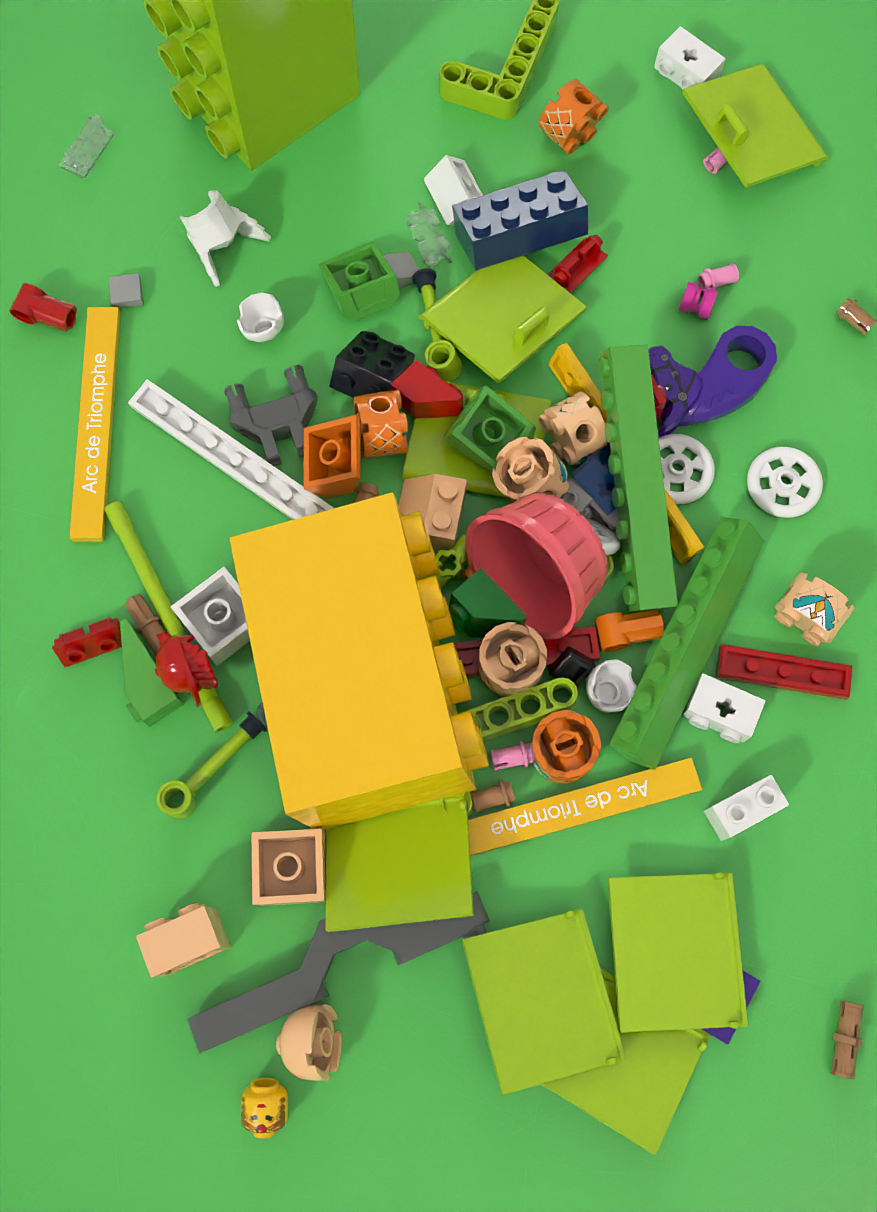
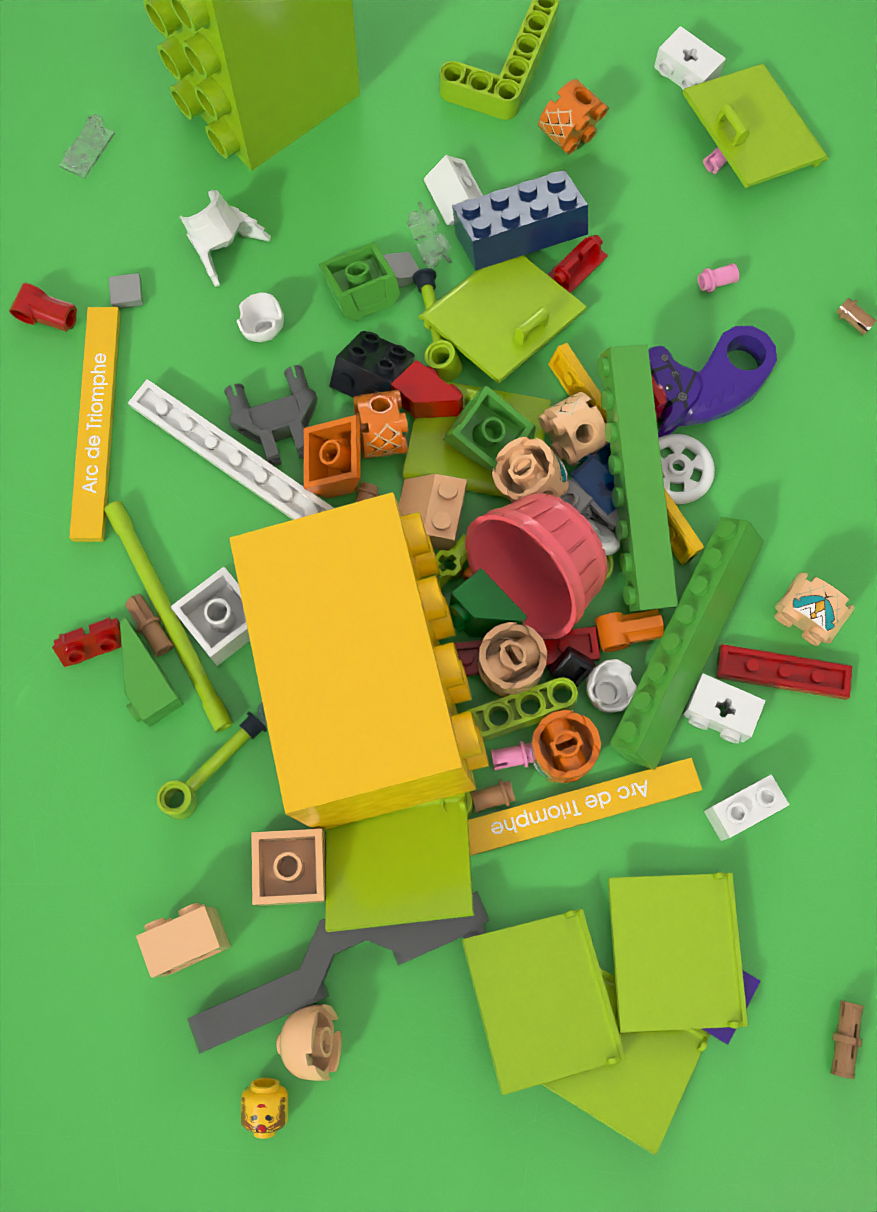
(184, 666): red hair -> none
(691, 297): dark pink wheel -> none
(766, 498): white plate -> none

